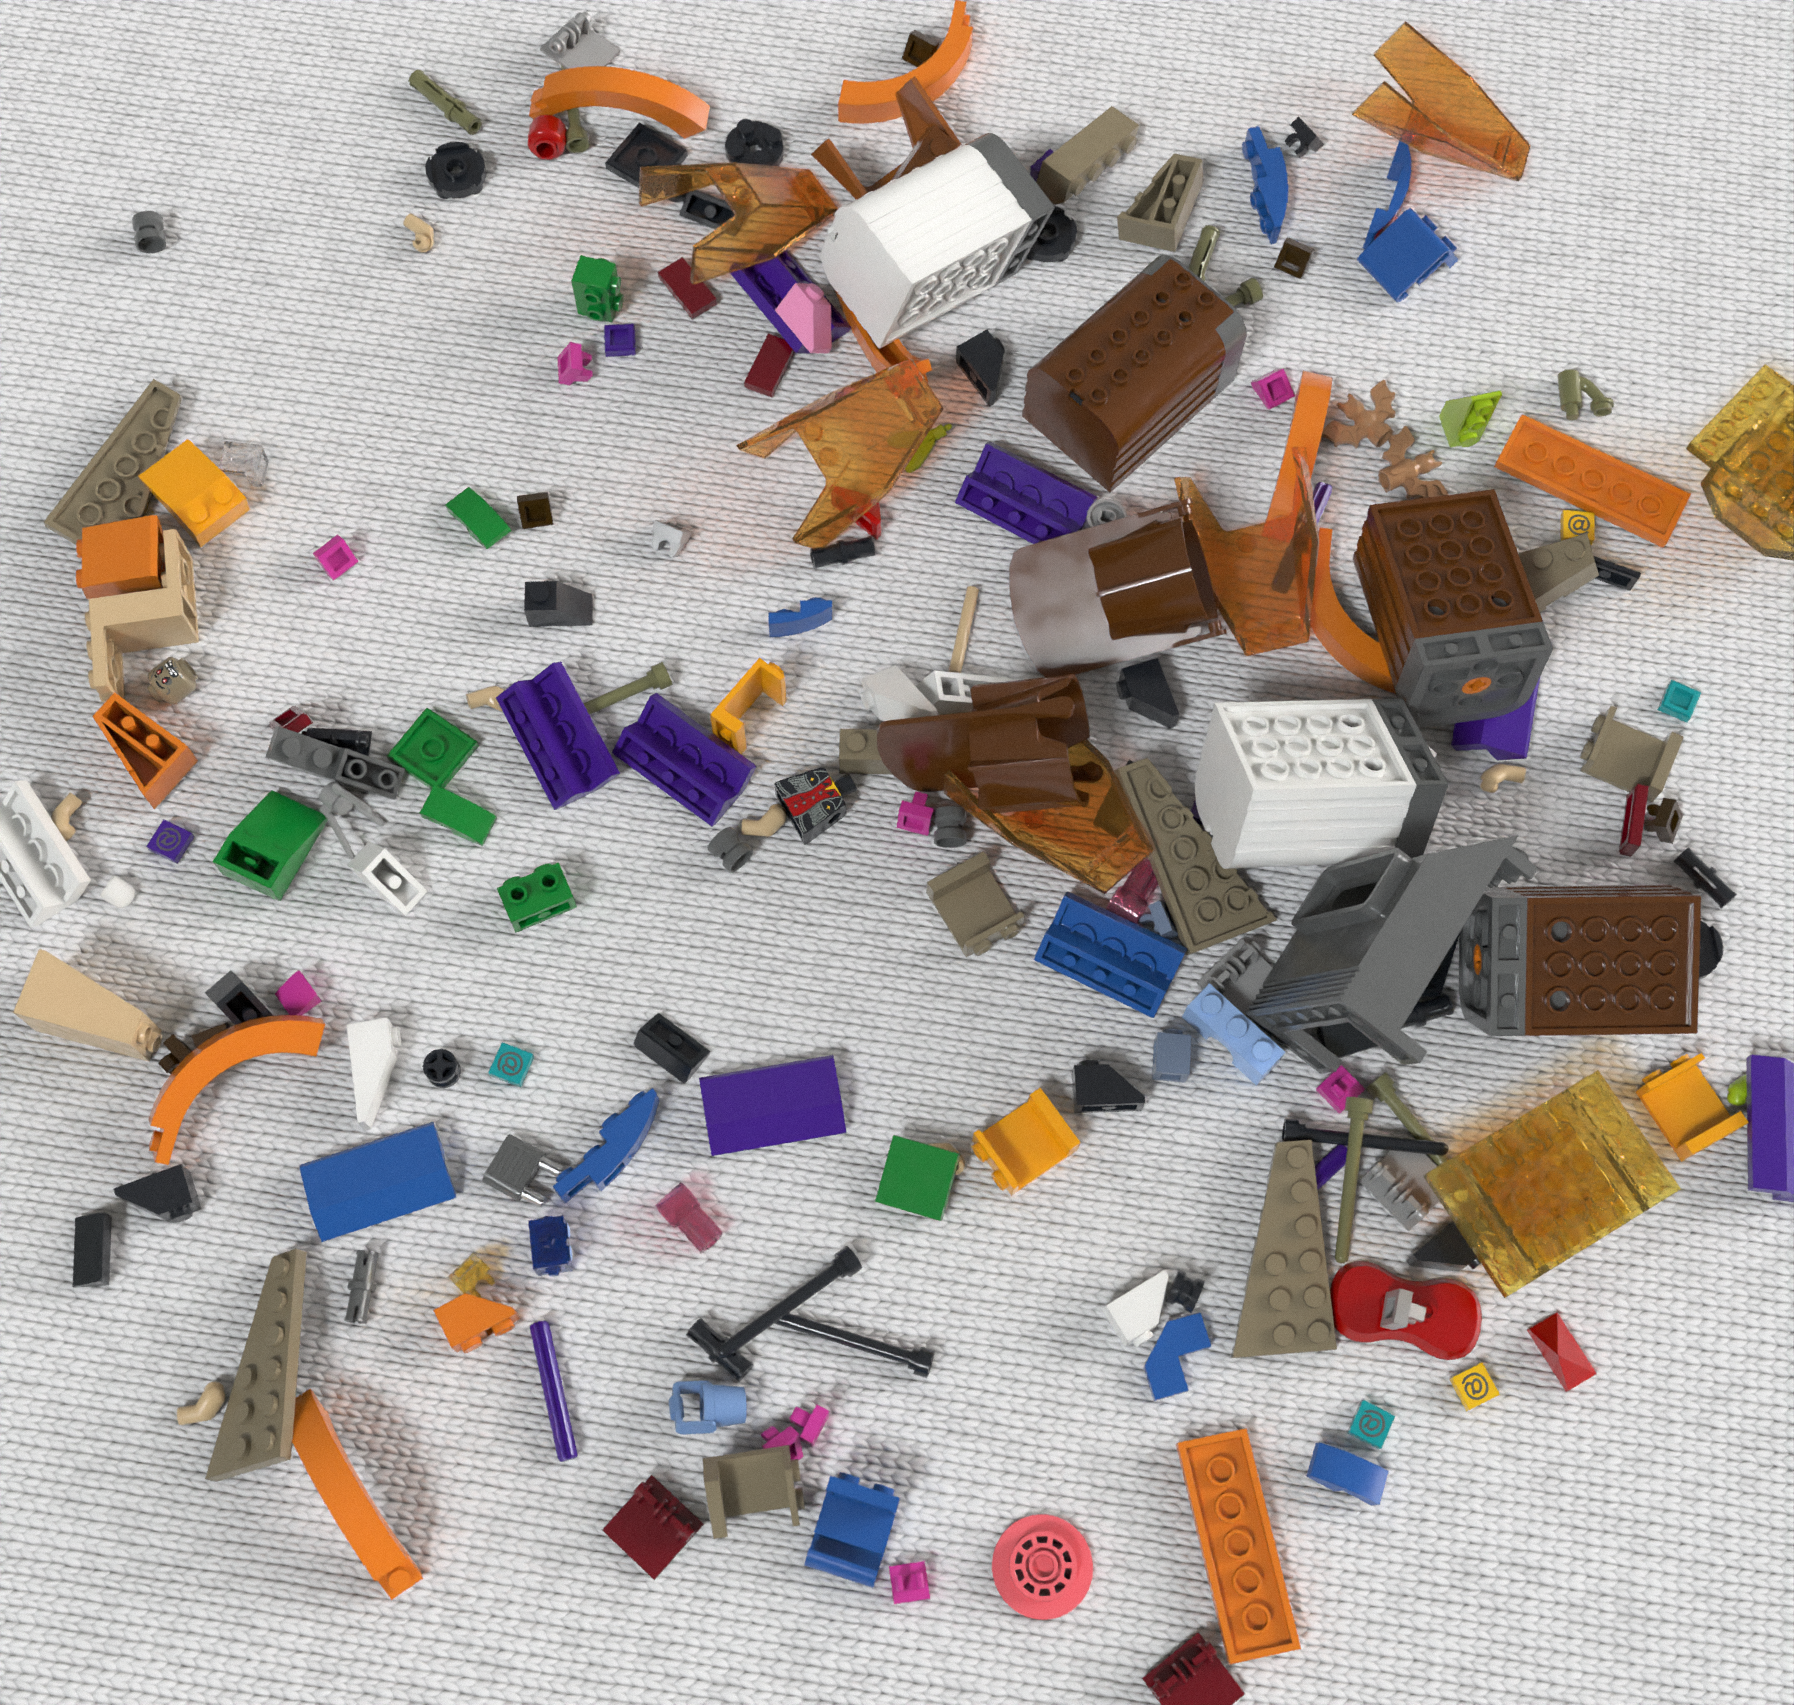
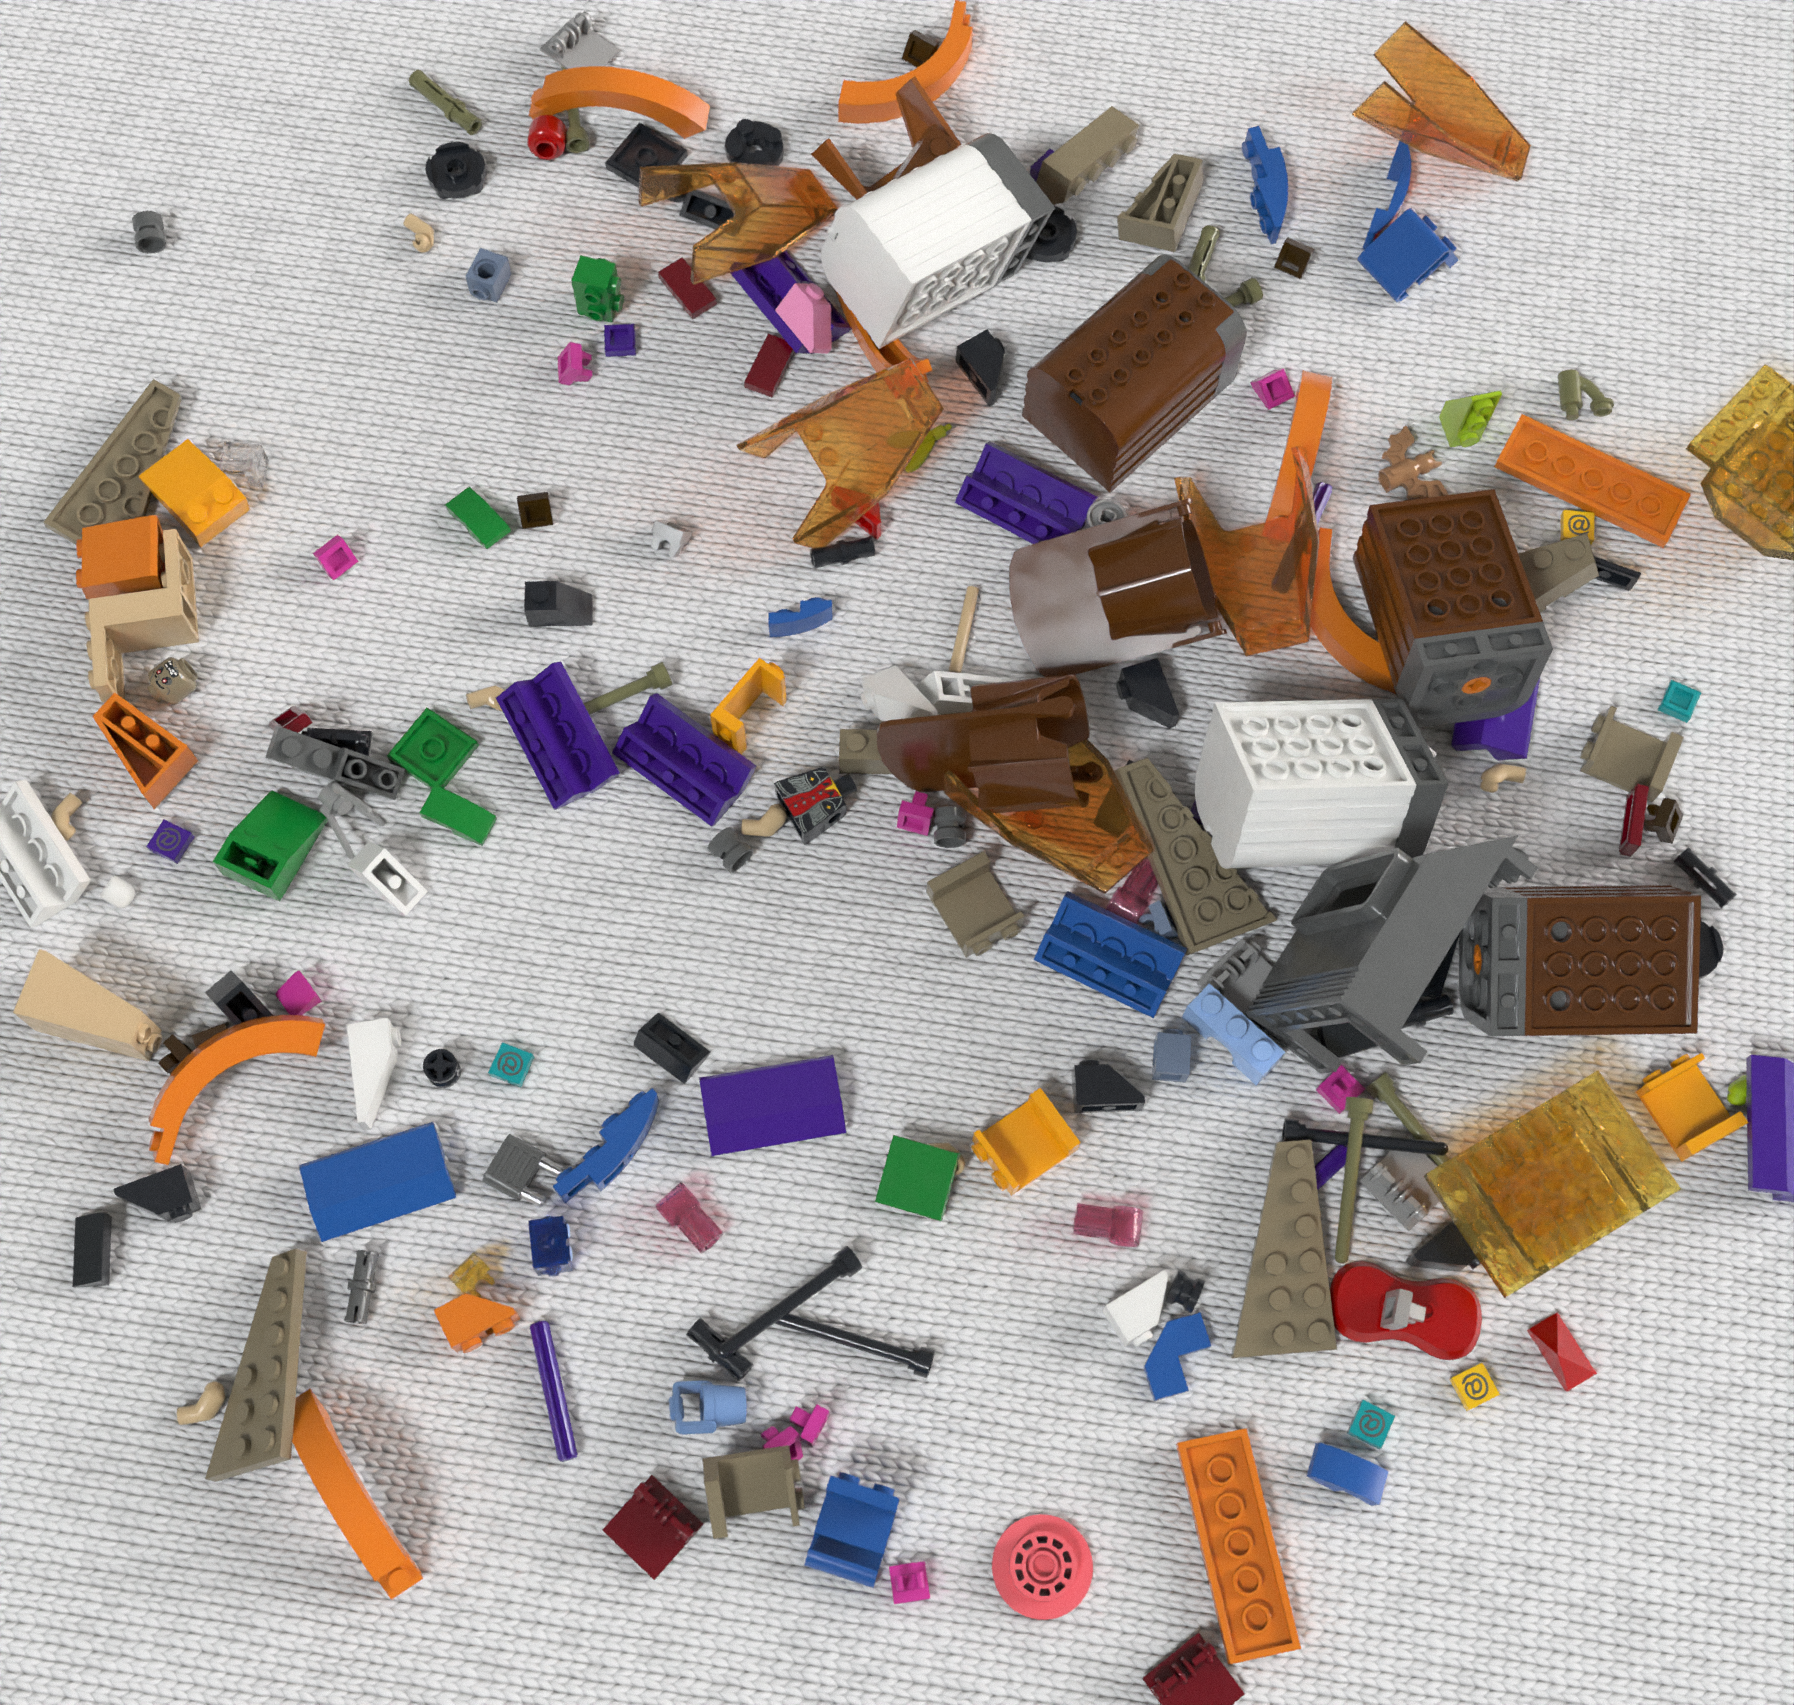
(488, 265): none -> sand blue brick
(536, 896): green brick -> none
(1118, 1224): none -> clear pink piece
(1305, 136): black tile -> none
(1367, 422): medium nougat animal -> none

